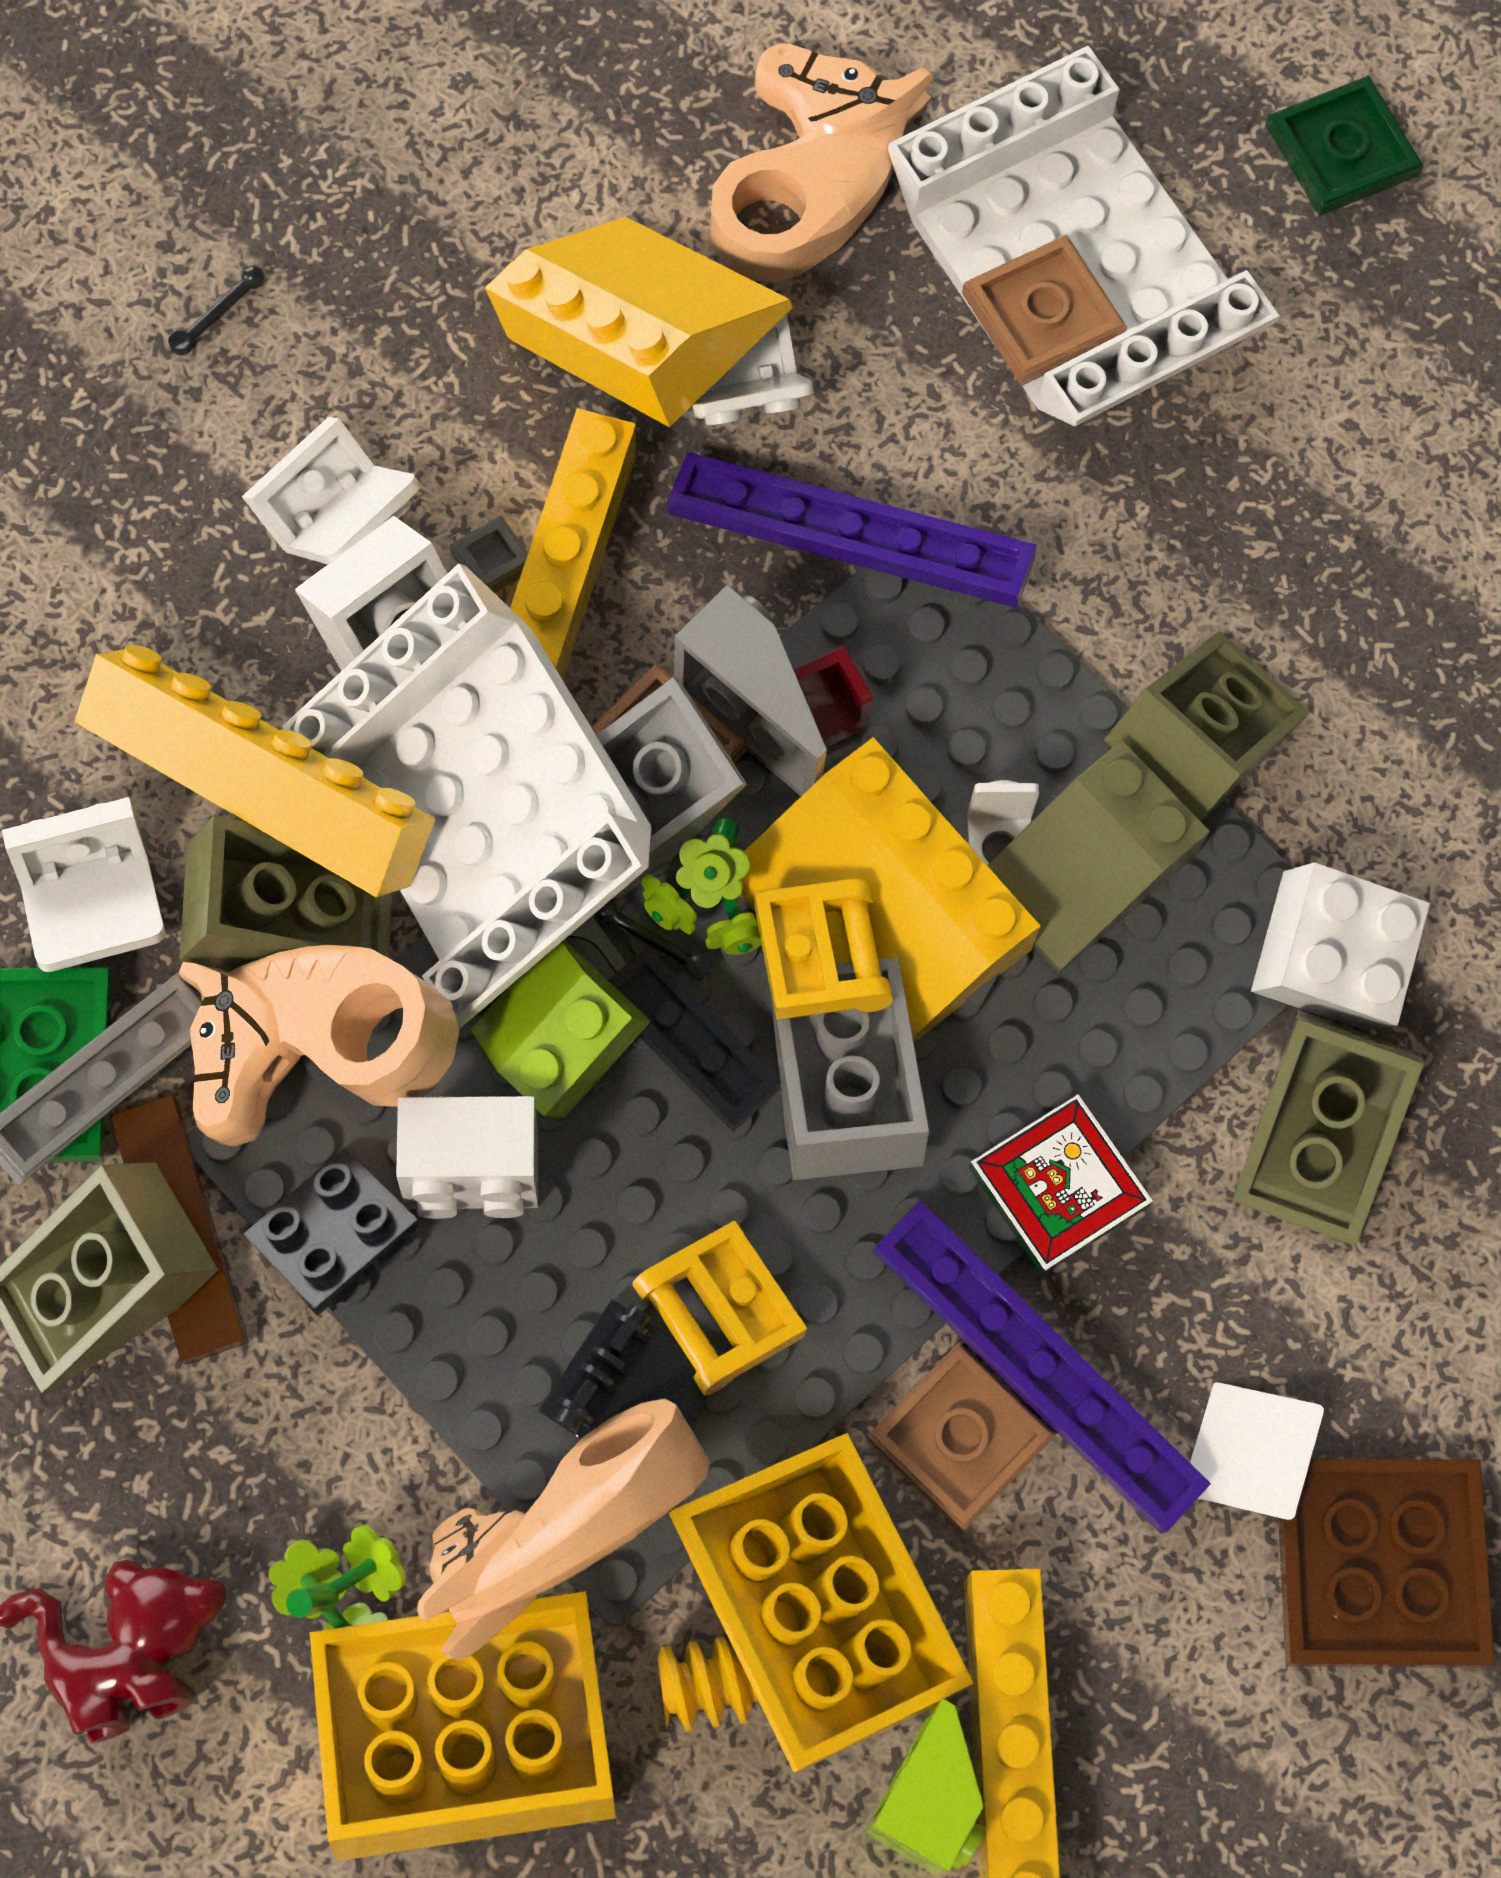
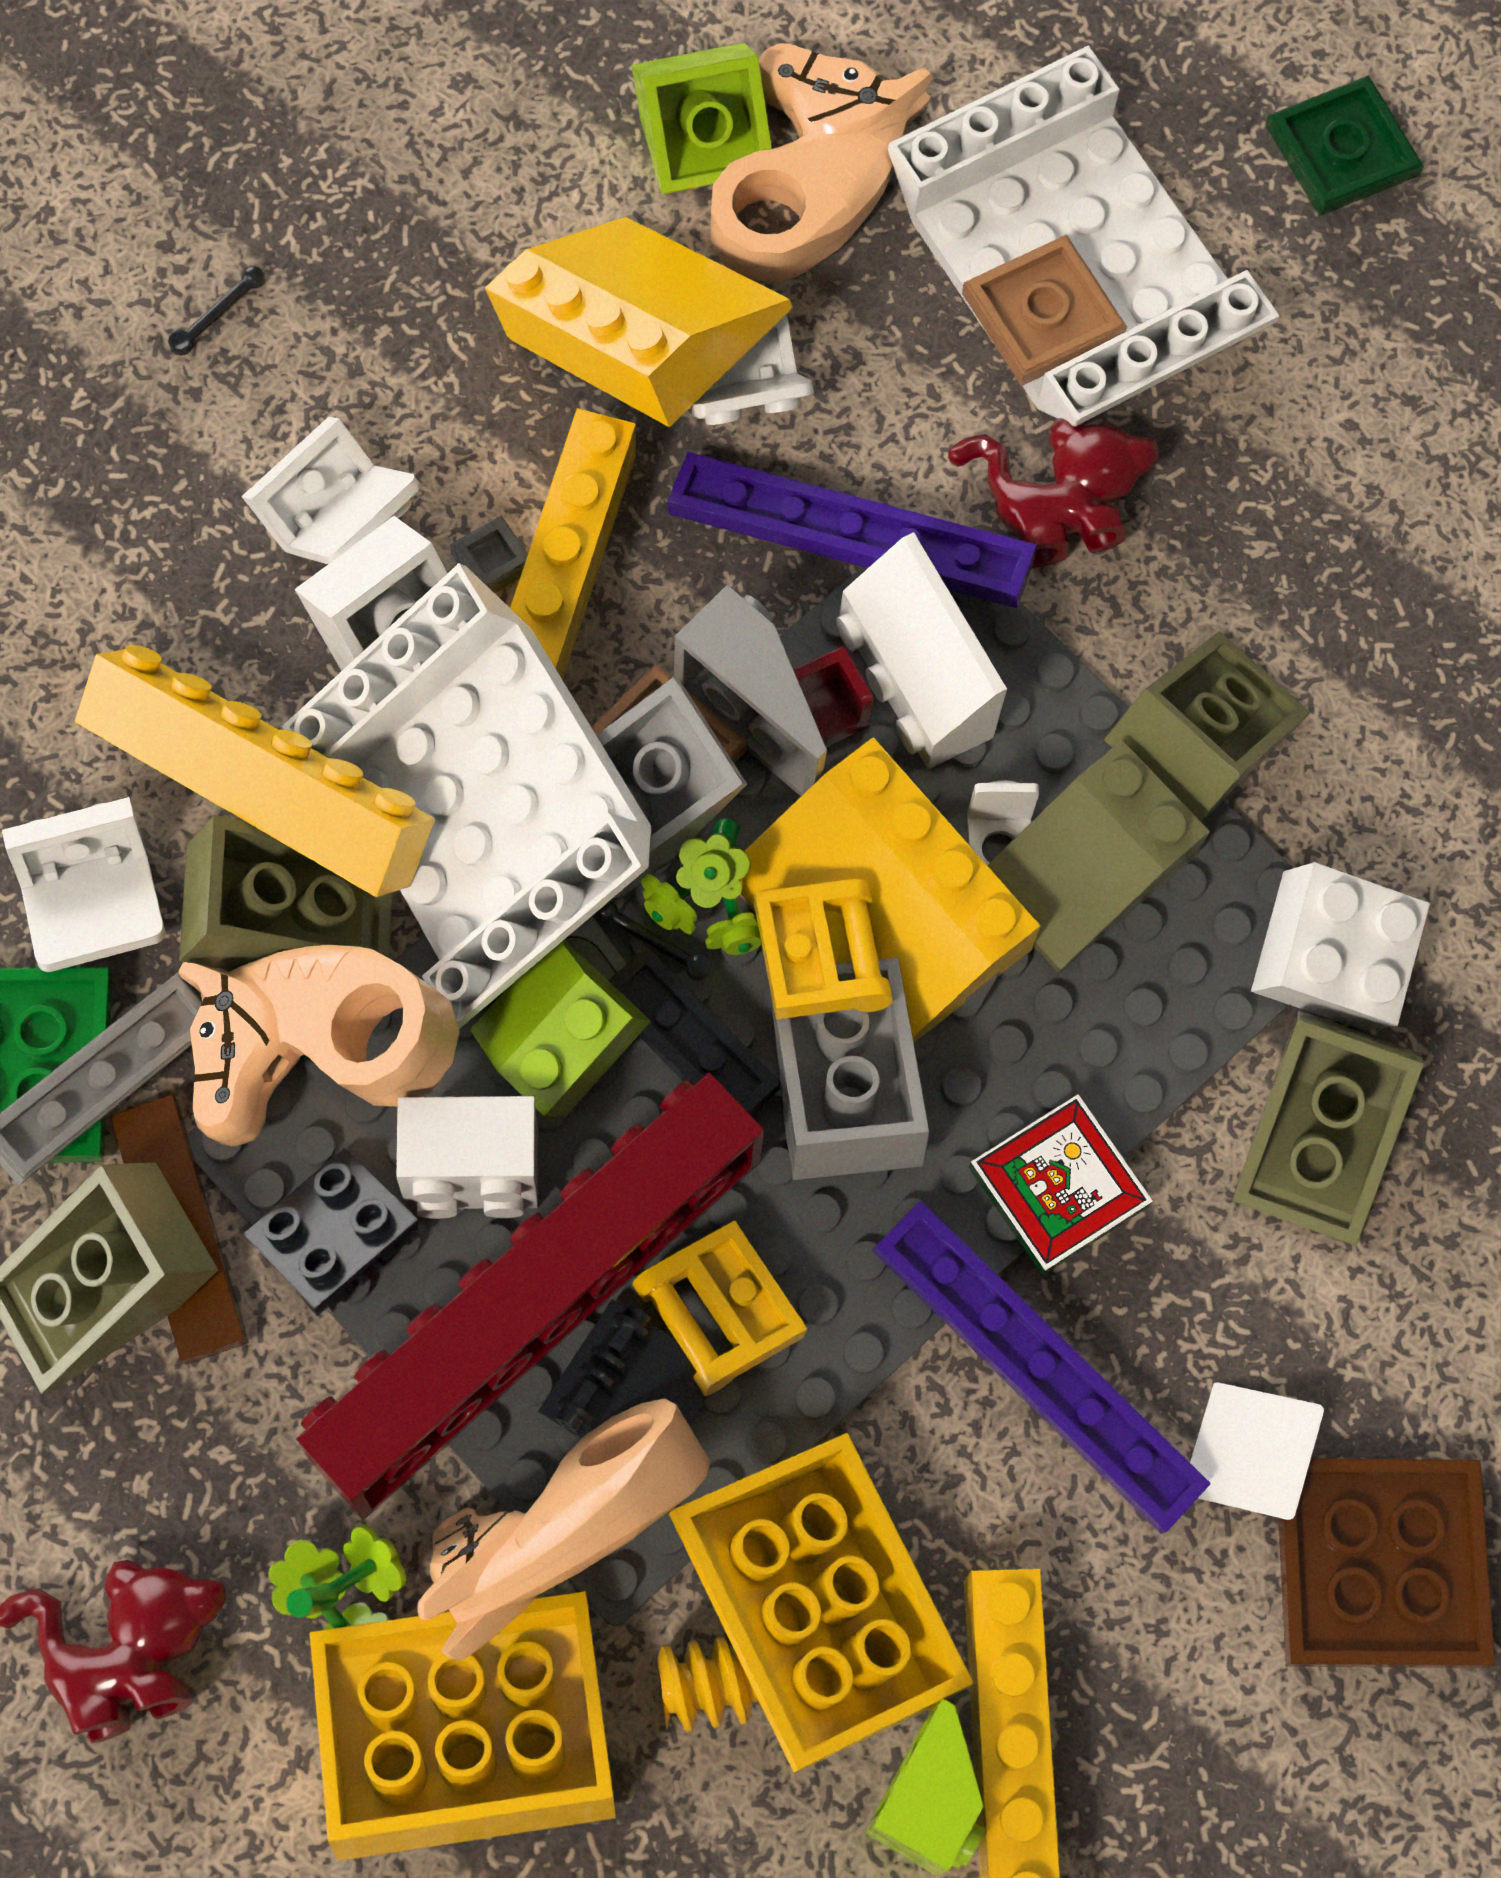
(532, 1295): none -> dark red brick
(701, 113): none -> lime slope
(921, 654): none -> white slope
(960, 1437): medium nougat tile -> none
(1091, 470): none -> dark red animal

